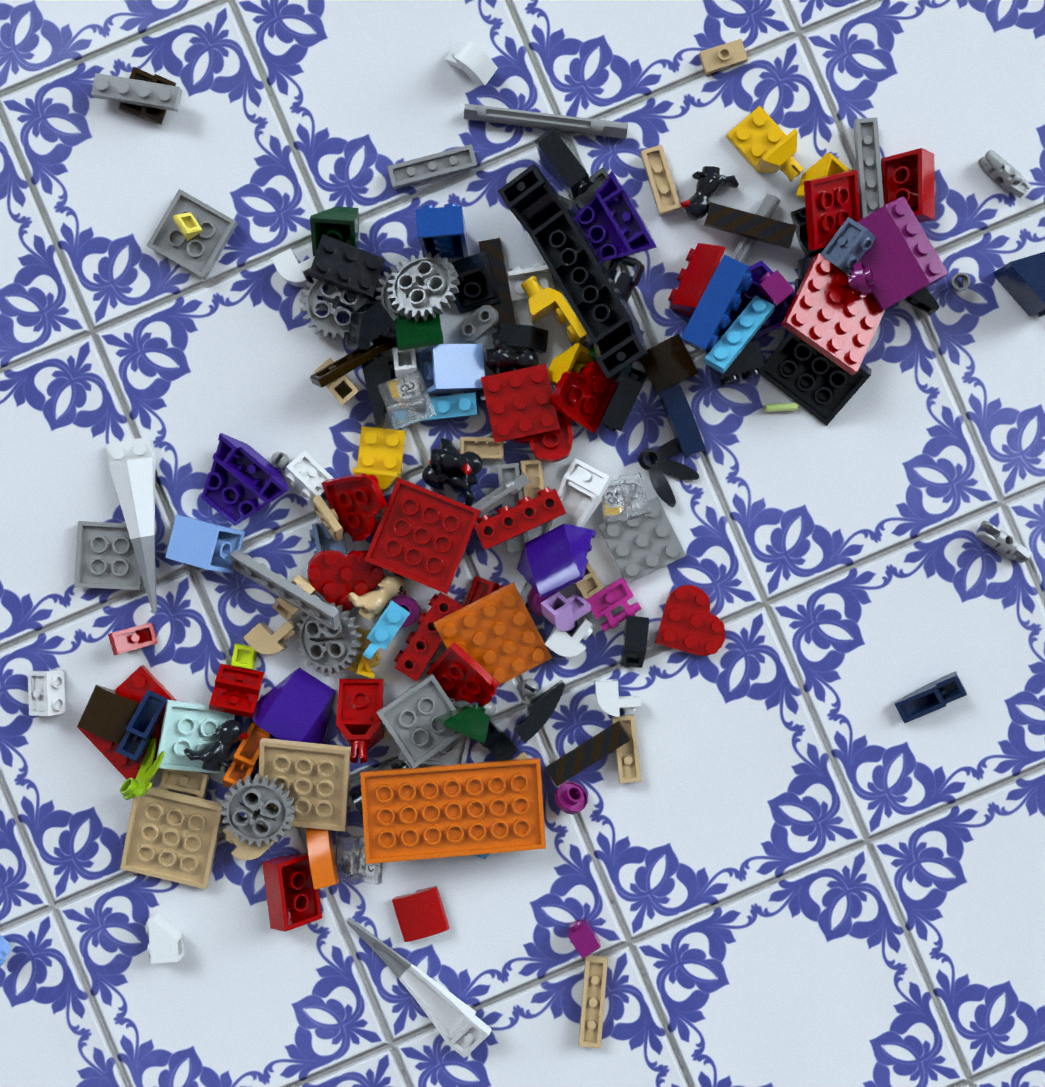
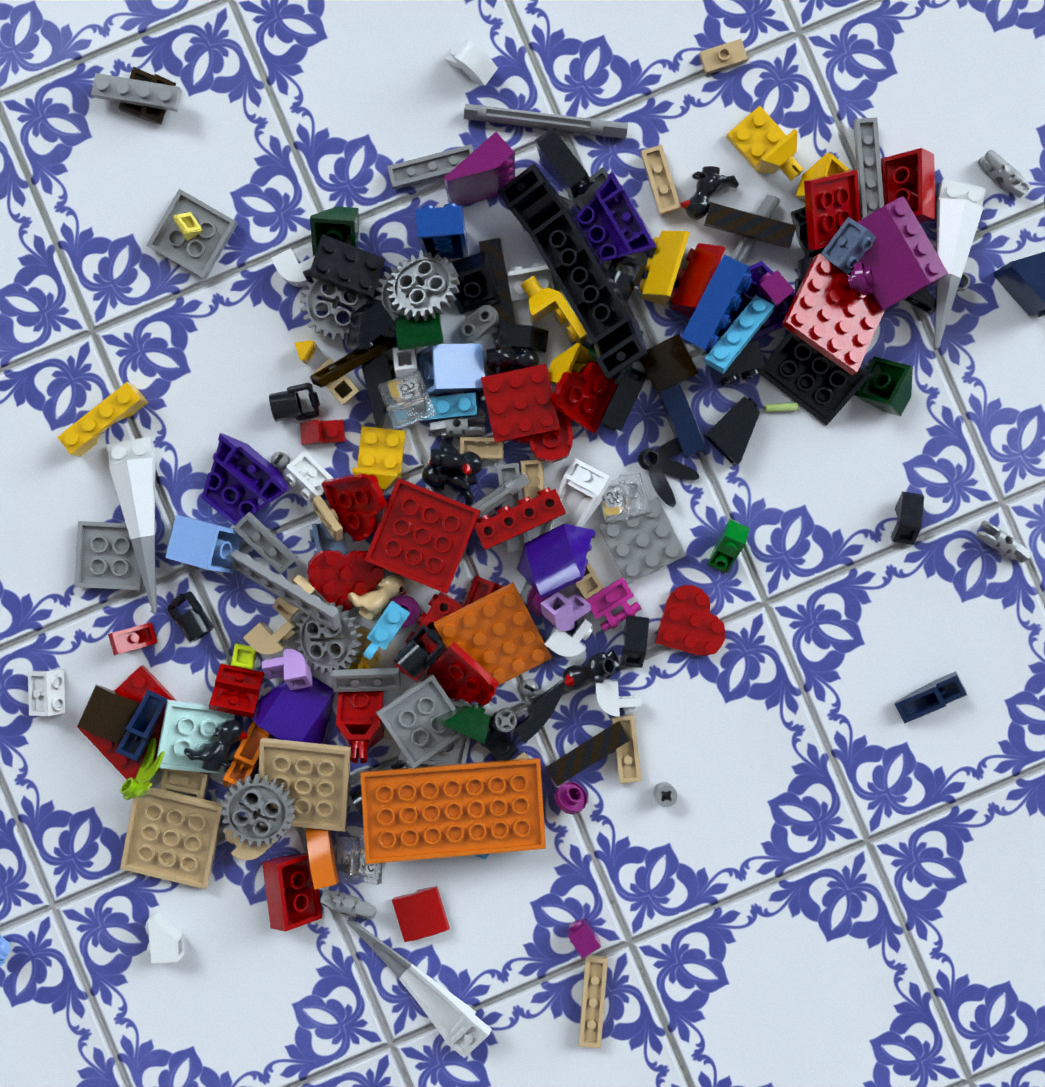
(117, 406): none -> yellow arch
(192, 623): none -> black piece
(265, 542): none -> light grey plate
(287, 404): none -> black piece
(291, 666): none -> lavender brick
(305, 350): none -> yellow slope
(322, 432): none -> red slope
(347, 904): none -> light grey hinge
(366, 680): none -> light grey plate
(415, 656): none -> black piece
(458, 427): none -> light grey hinge
(481, 173): none -> magenta slope
(506, 723): none -> light grey wheel
(597, 668): none -> black animal
(662, 791): none -> light grey wheel
(663, 266): none -> yellow slope
(728, 546): none -> green slope
(734, 430): none -> black slope
(888, 386): none -> dark green slope
(909, 514): none -> black slope
(957, 221): none -> white plate

